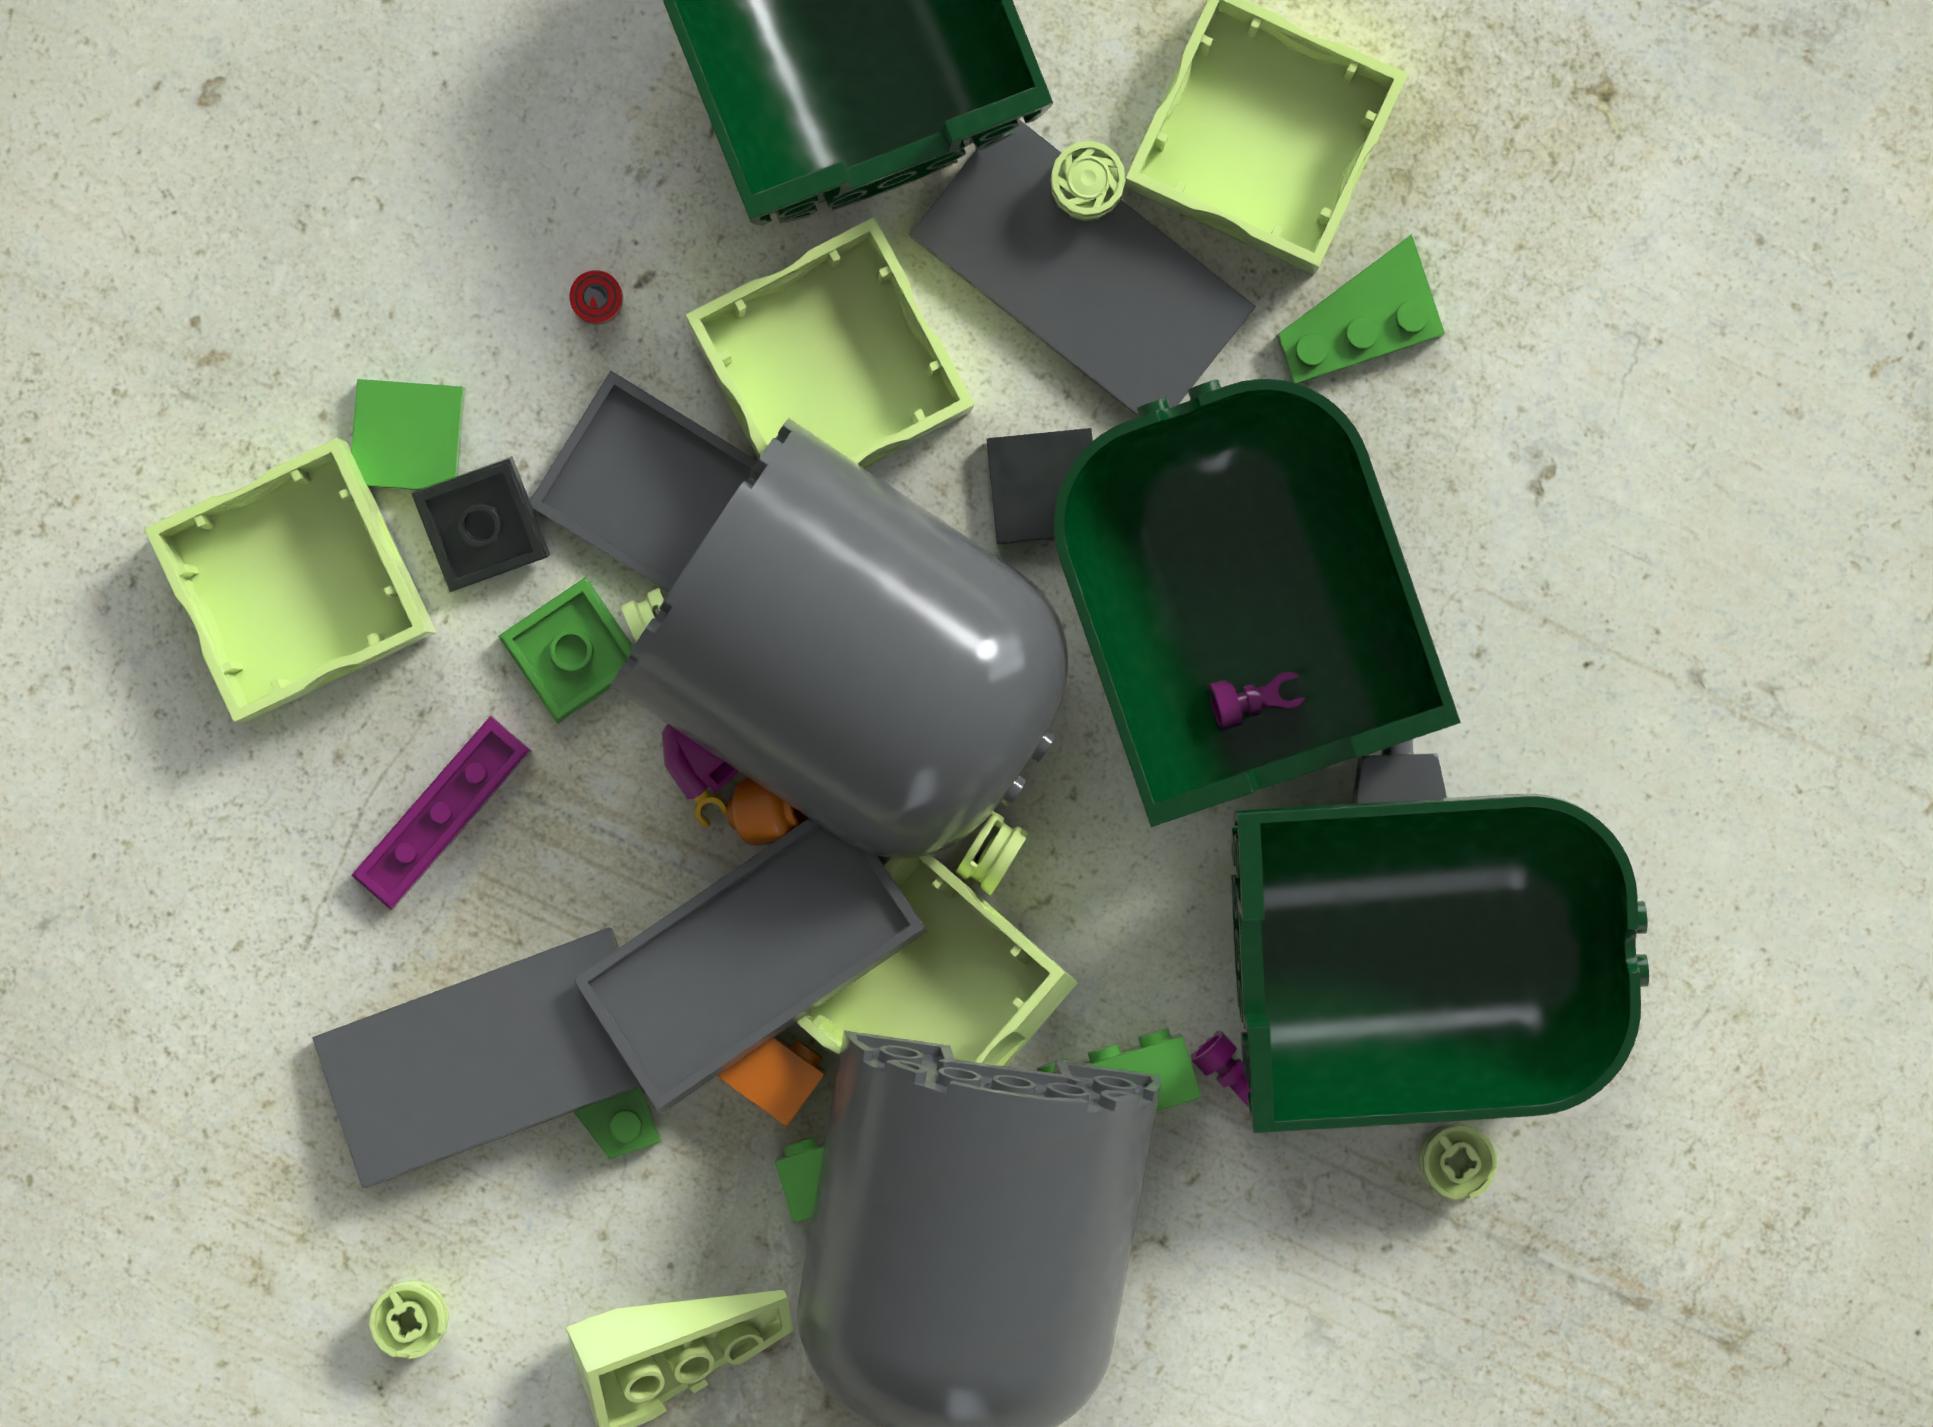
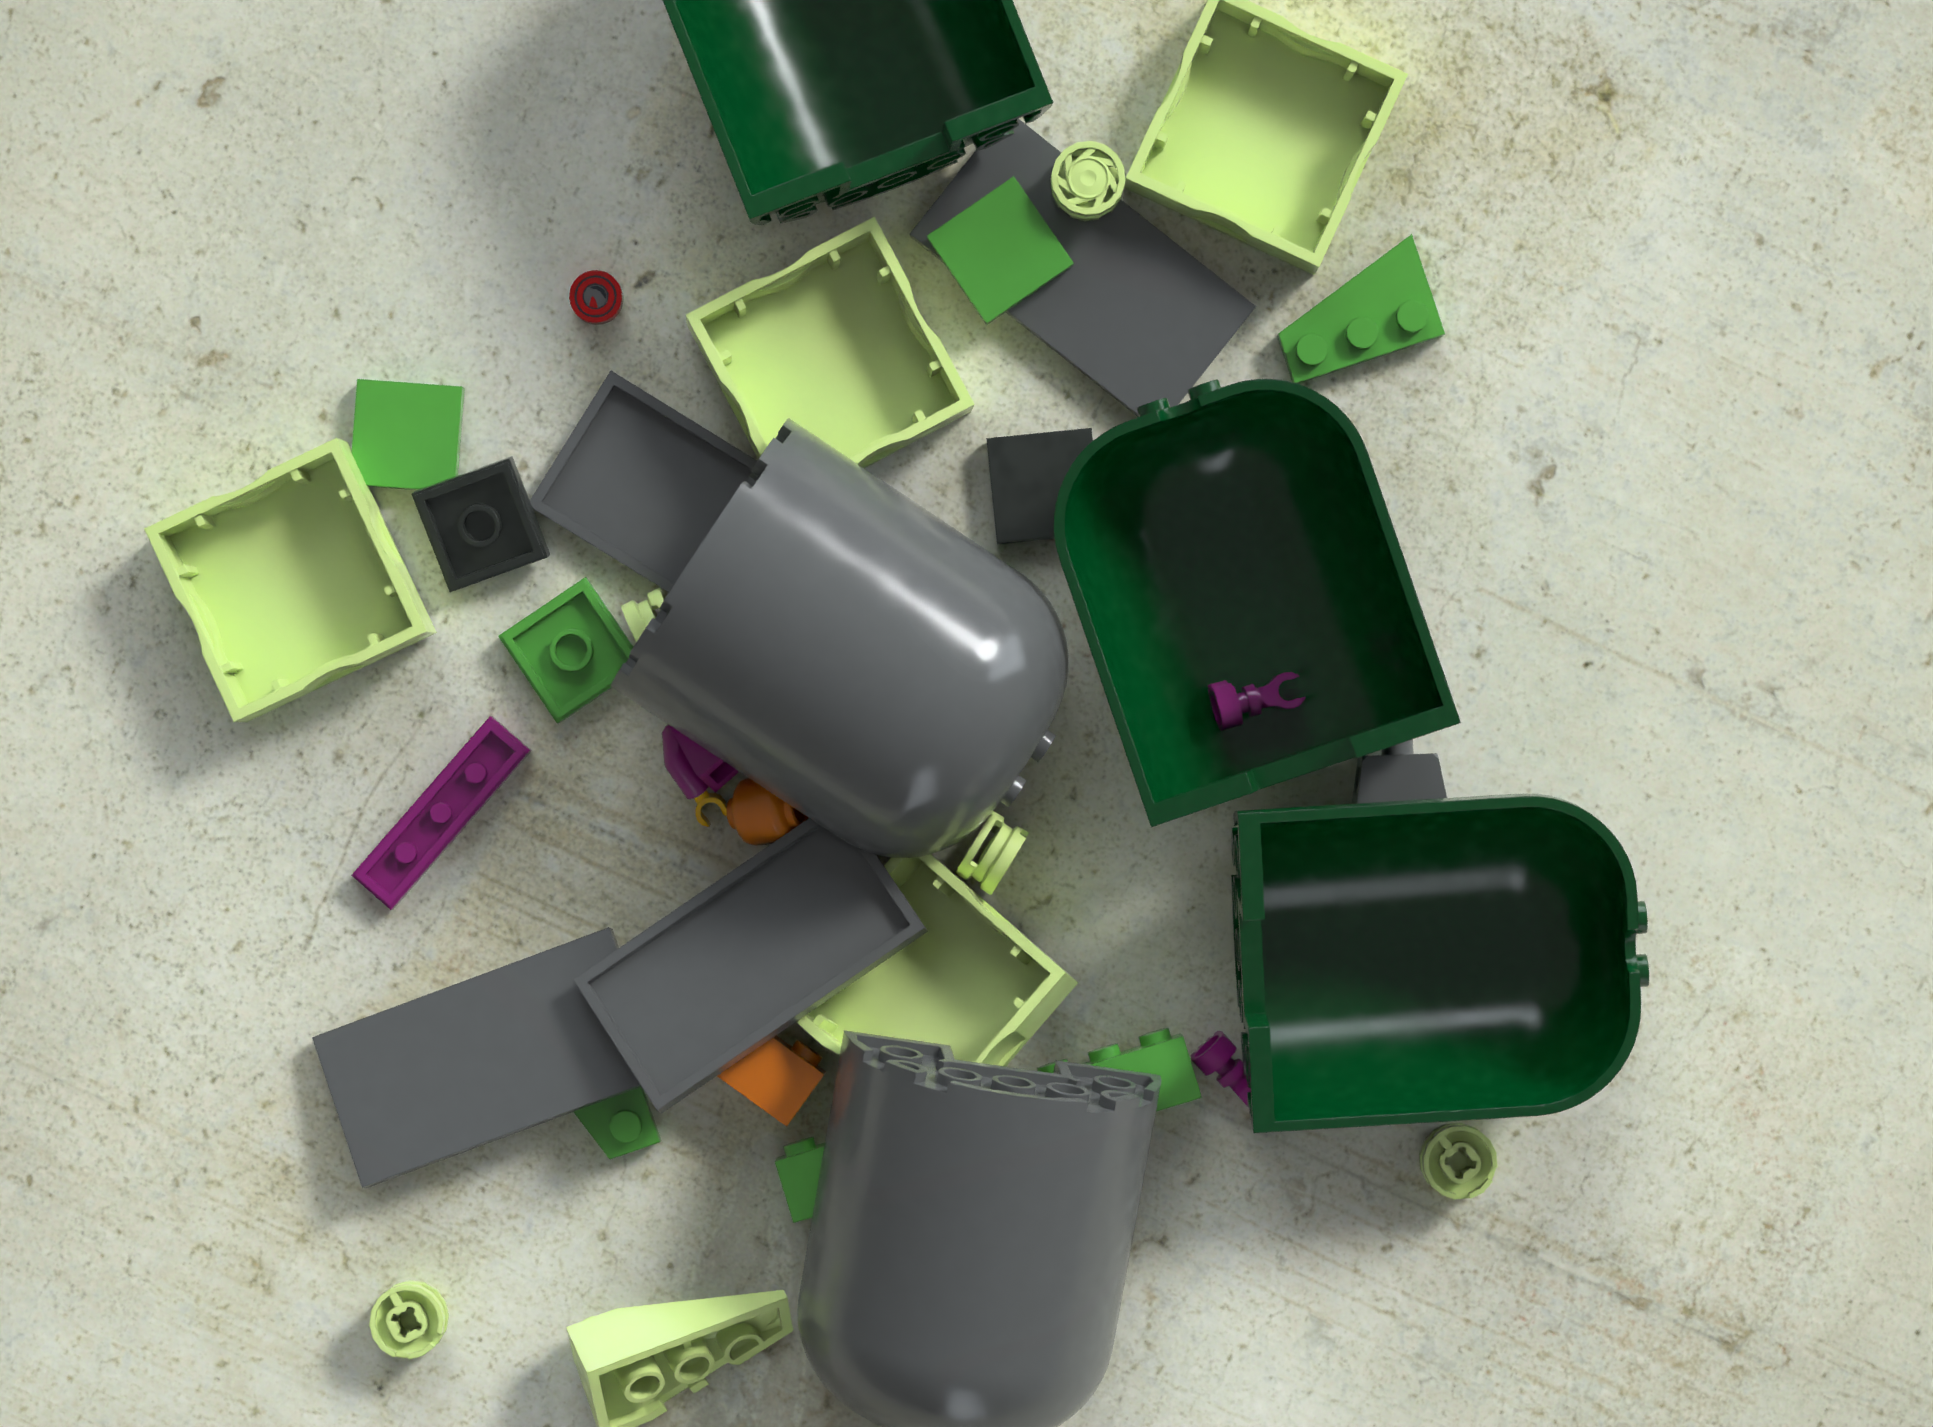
(1000, 250): none -> bright green tile

